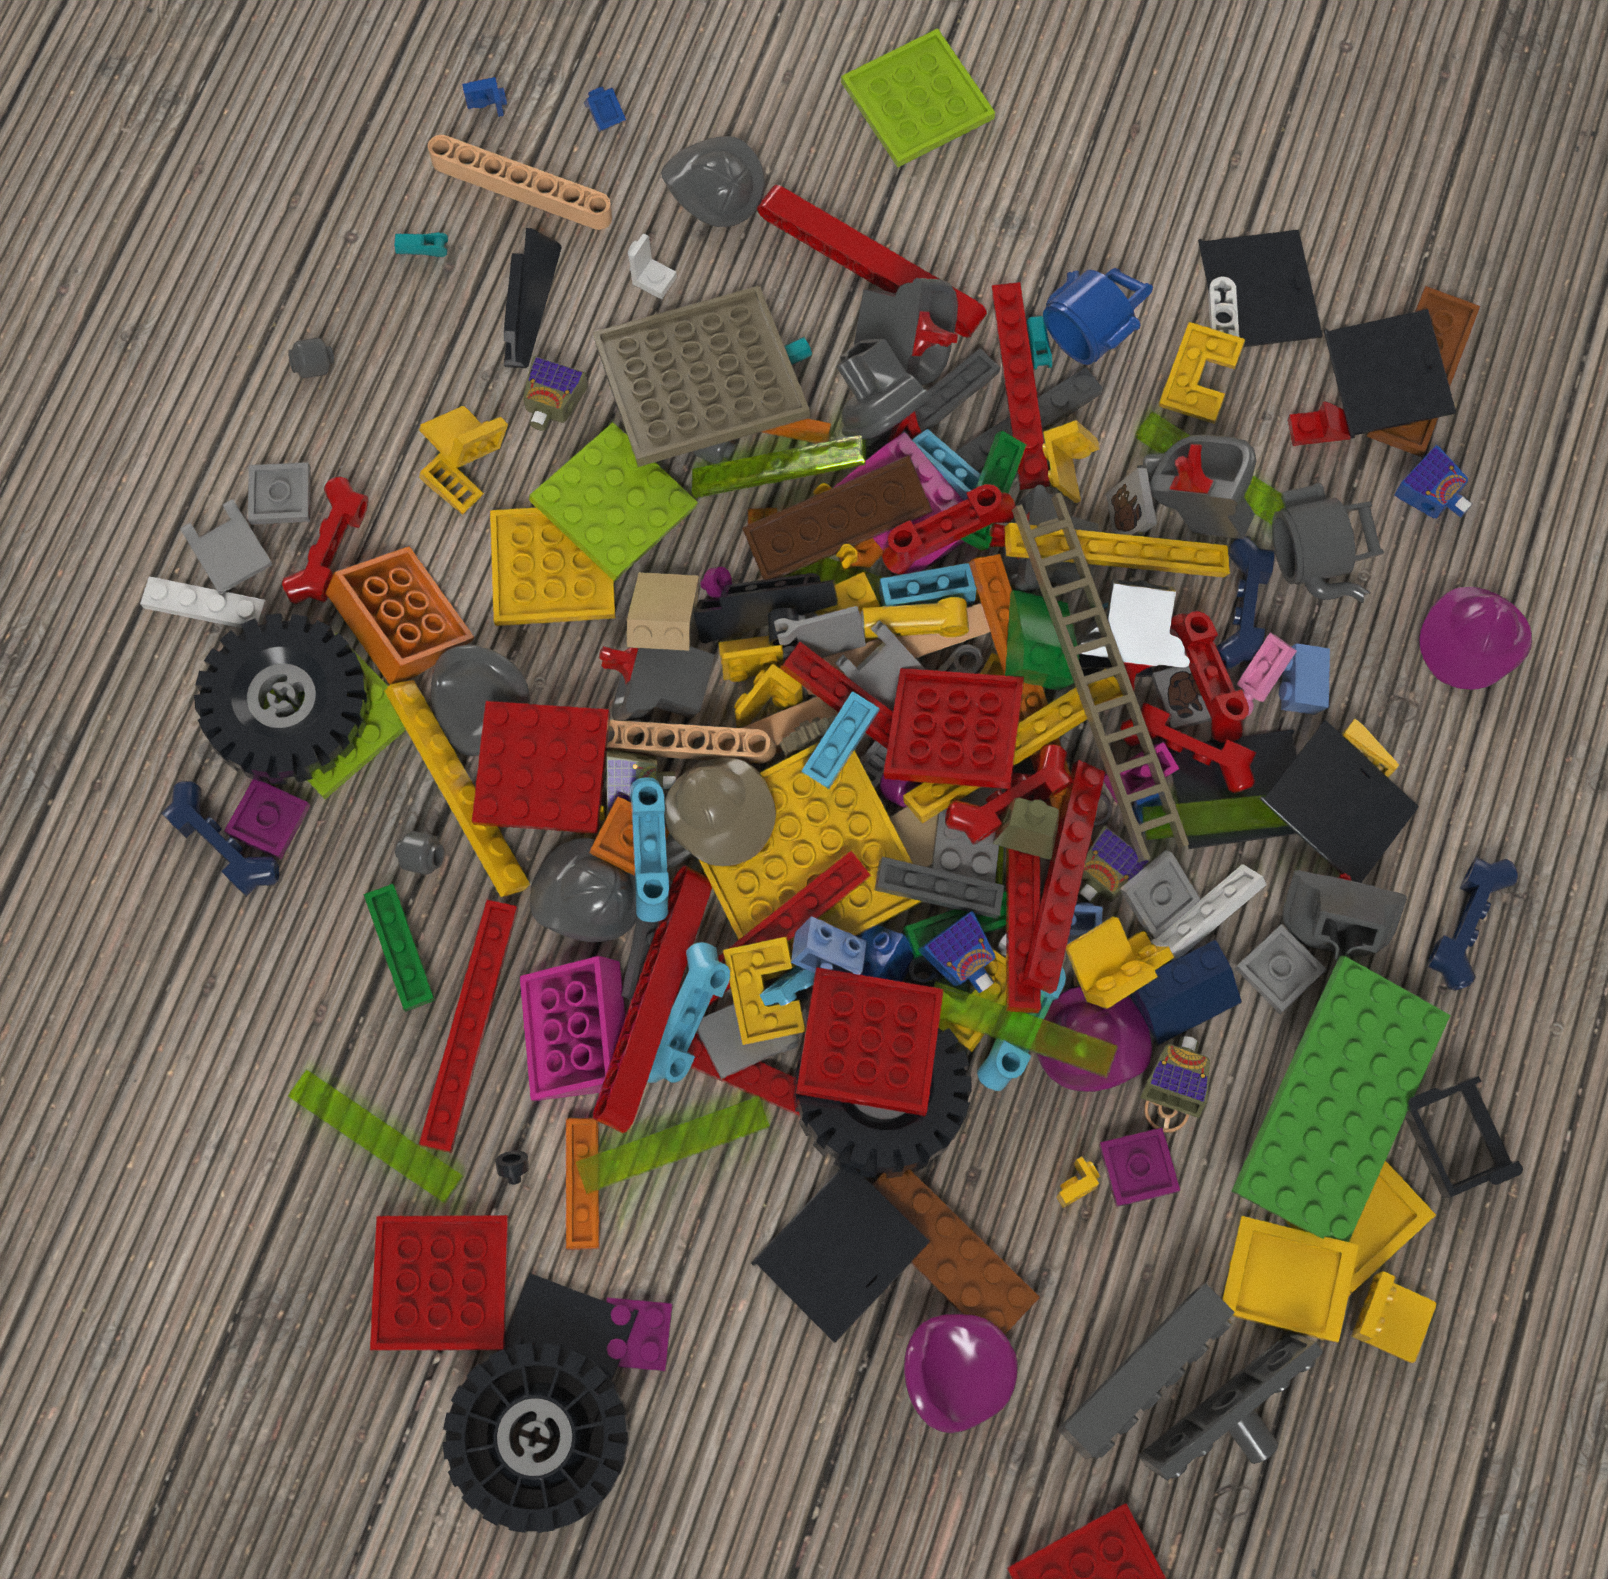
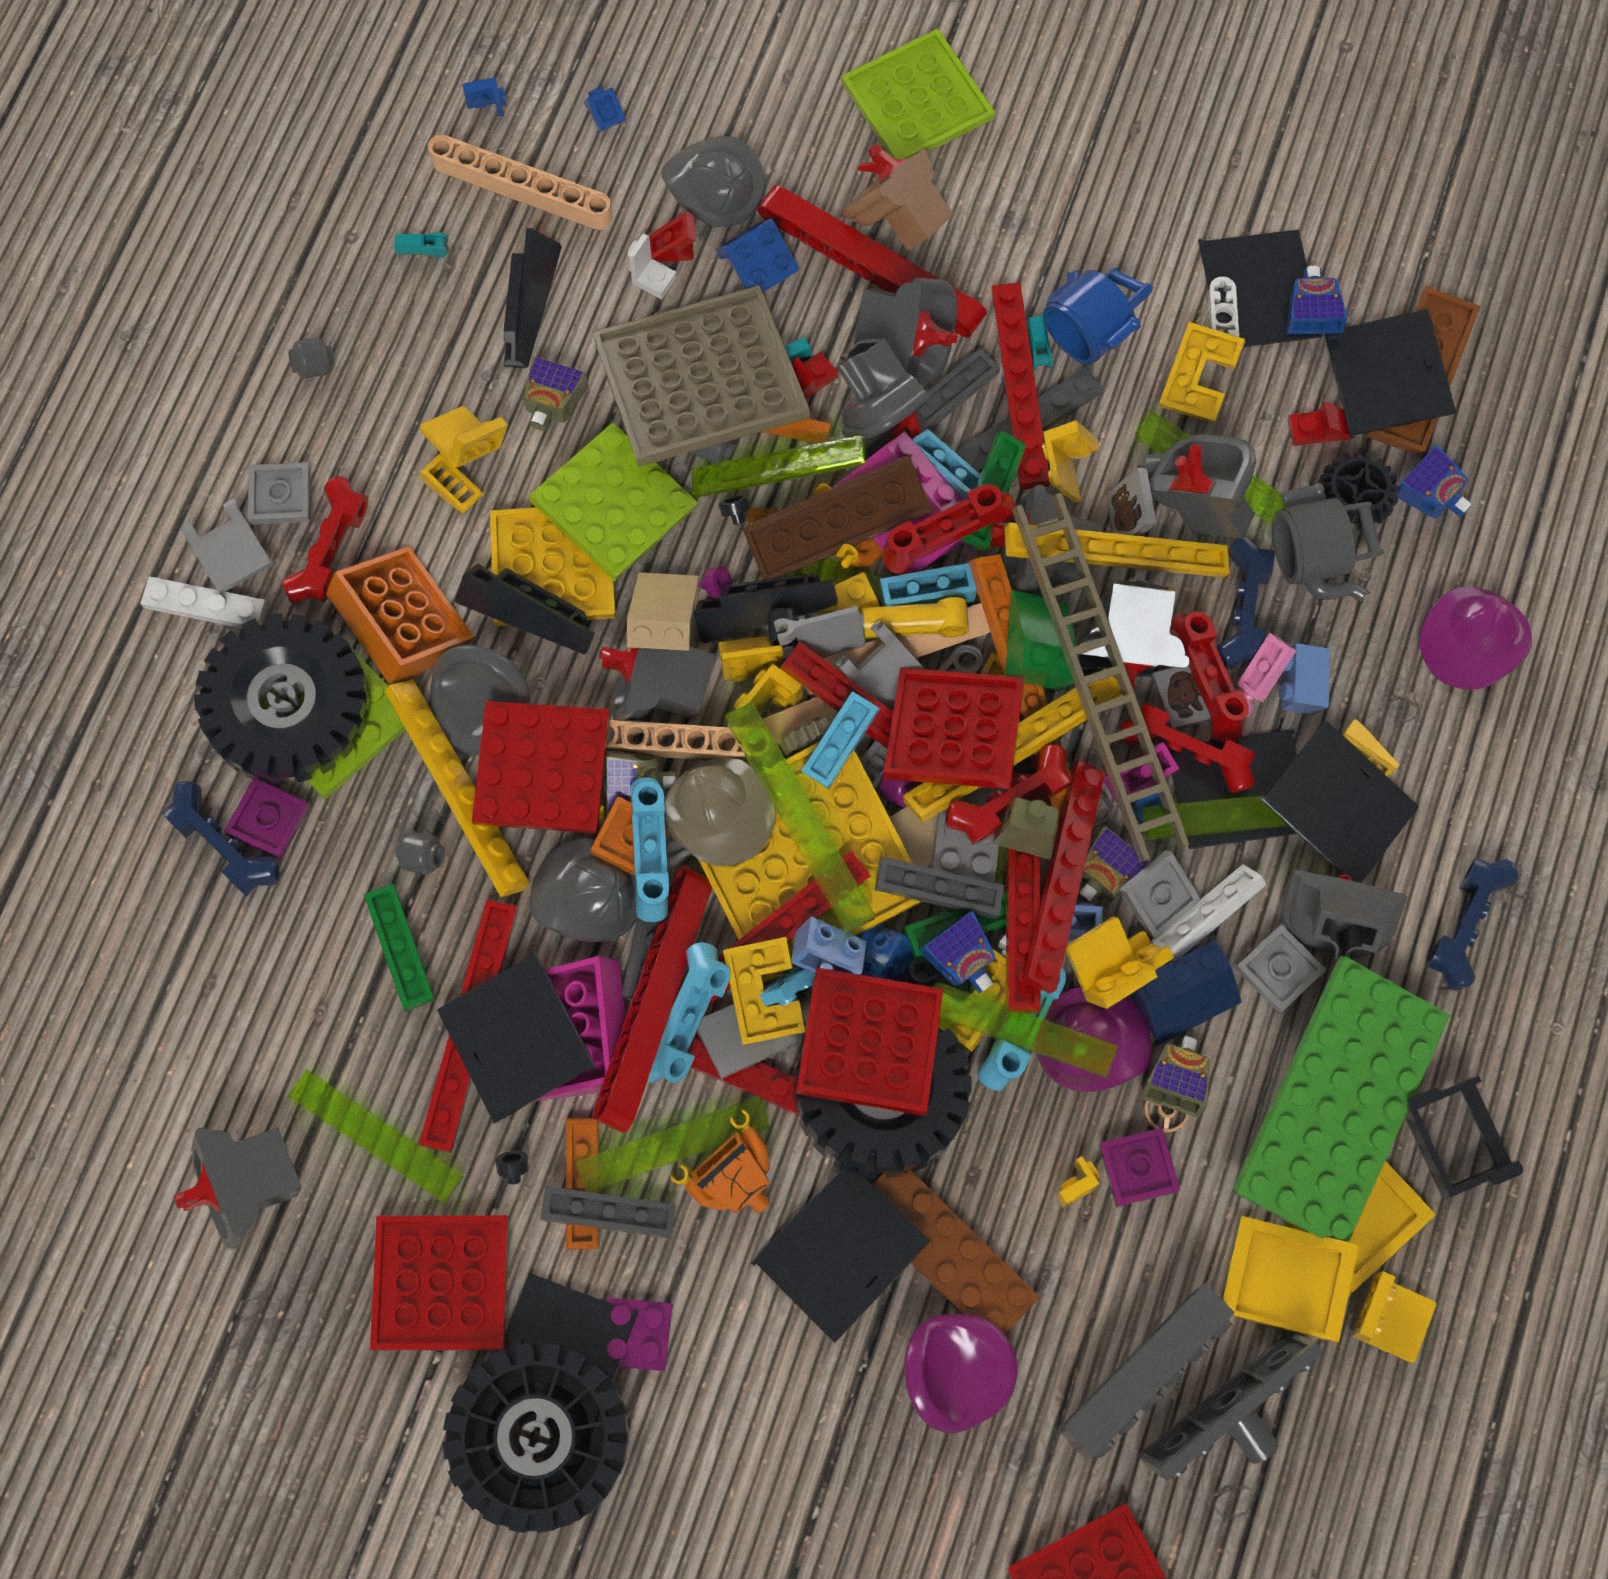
(238, 1180): none -> dark grey piece
(518, 1038): none -> black piece
(524, 606): none -> black wedge
(608, 1212): none -> dark grey plate
(674, 240): none -> red slope
(732, 1173): none -> orange torso
(735, 507): none -> black tile
(759, 256): none -> blue bracket
(799, 817): none -> clear neon green tile
(814, 374): none -> red slope
(900, 195): none -> medium nougat piece
(1316, 305): none -> torso
(1380, 492): none -> black gear

